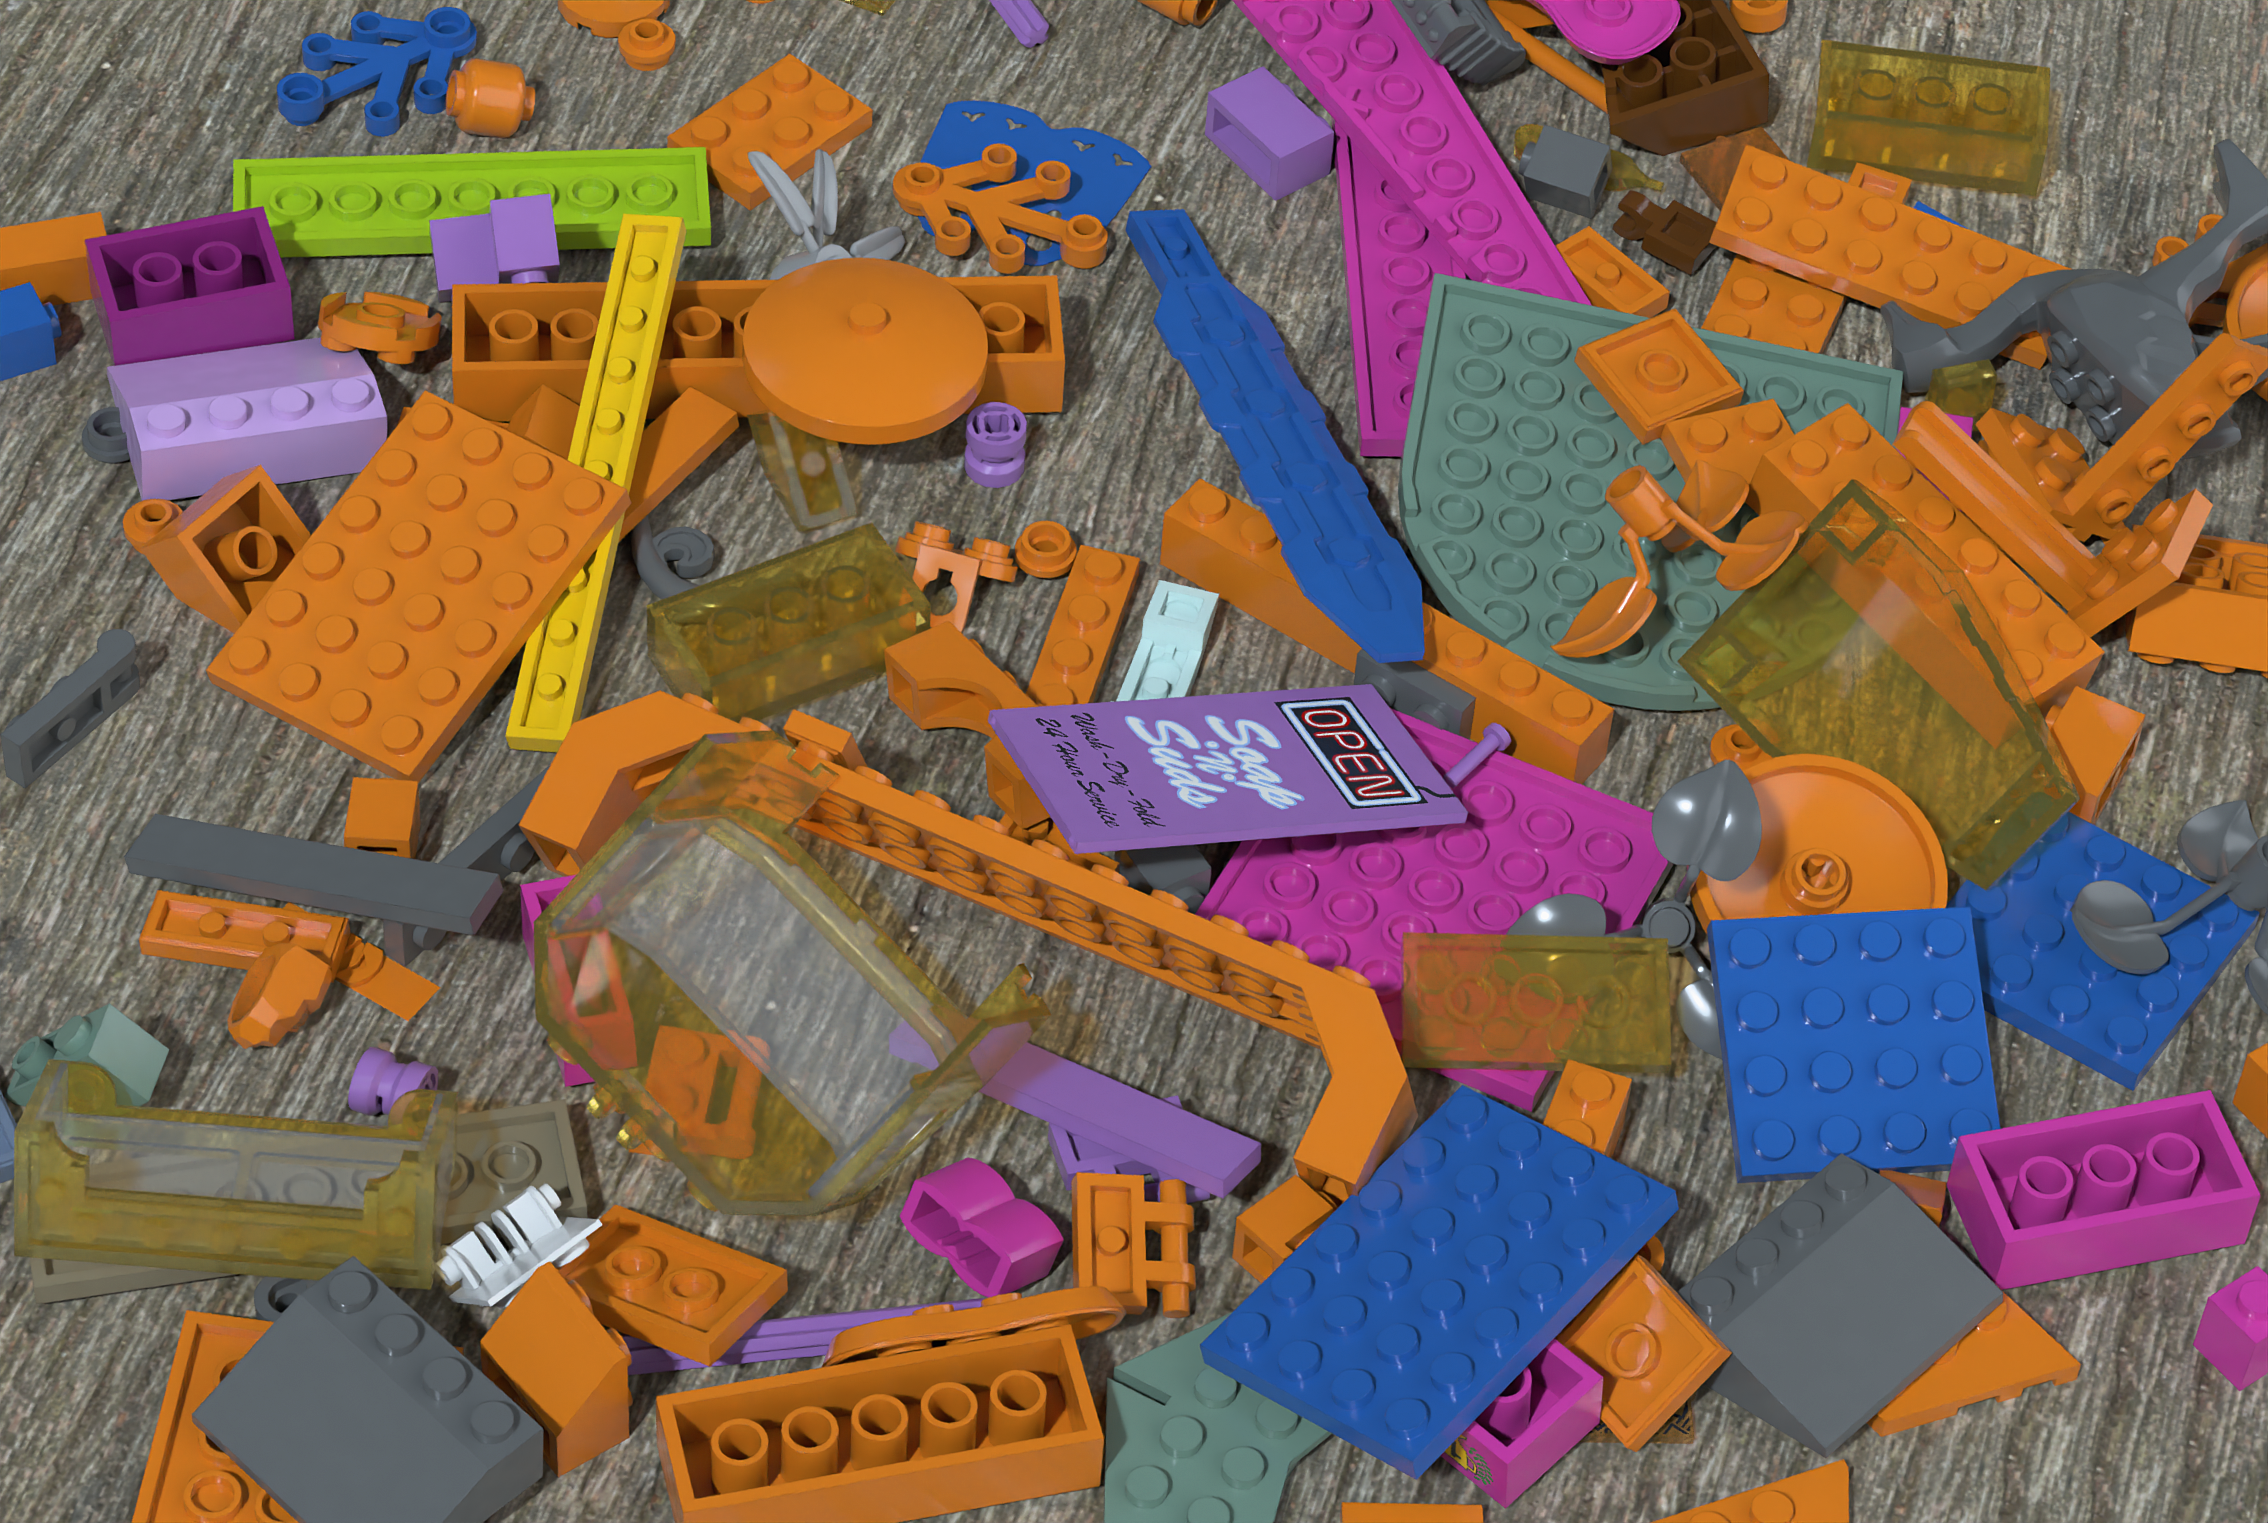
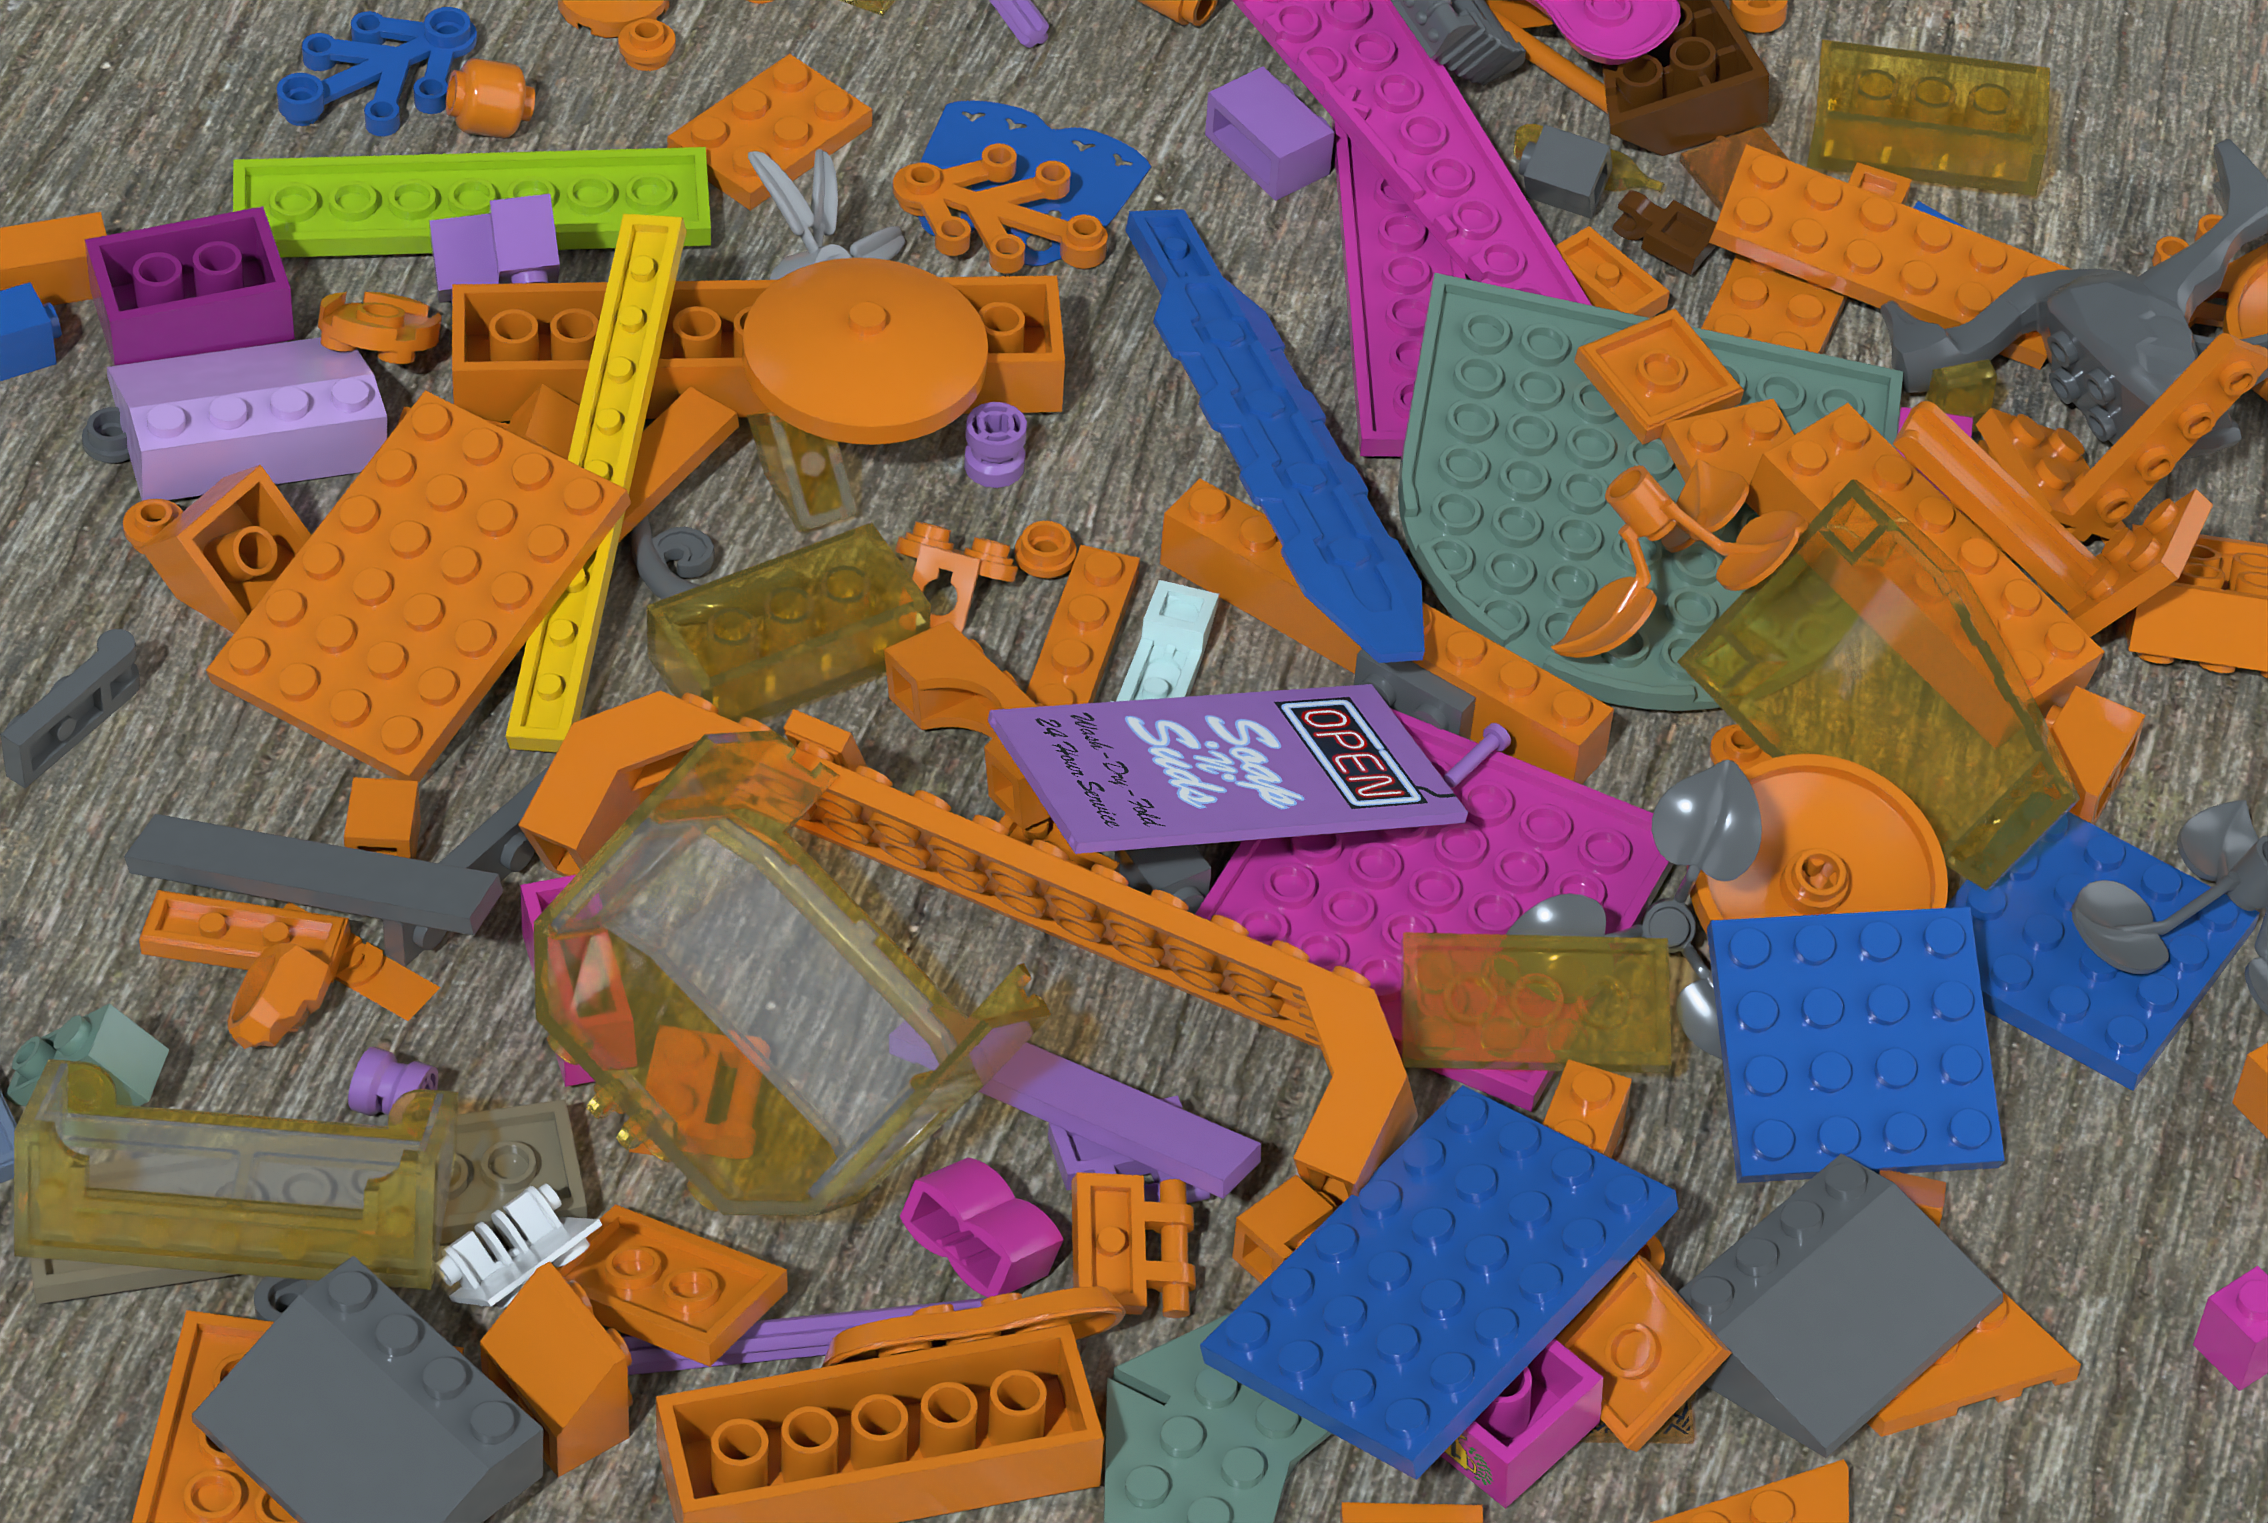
(2102, 1190): dark pink brick -> none

